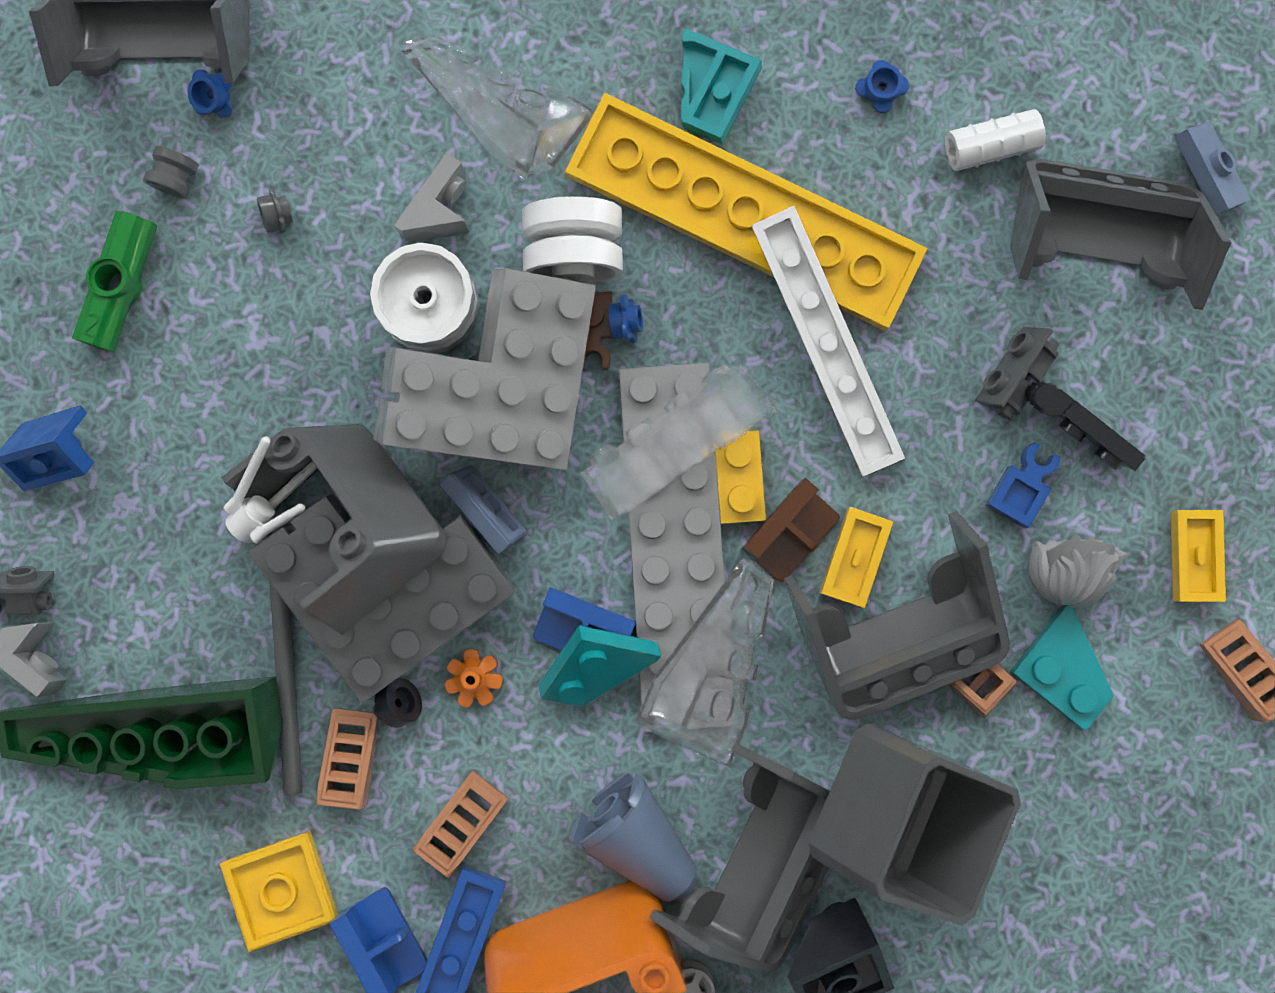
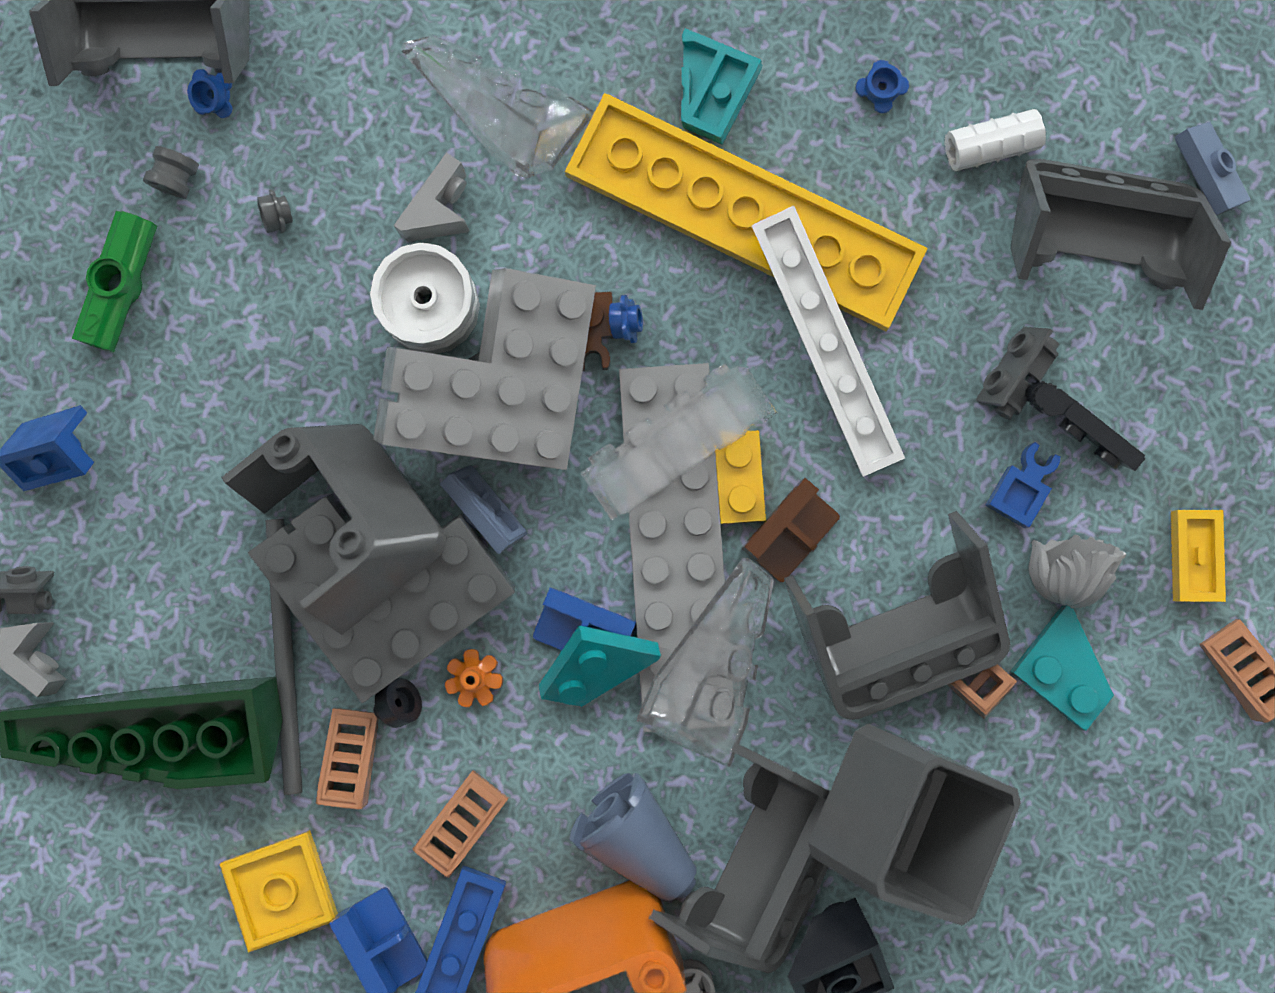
(252, 517): white plant -> none
(573, 239): white wheel -> none
(856, 557): yellow plate -> none

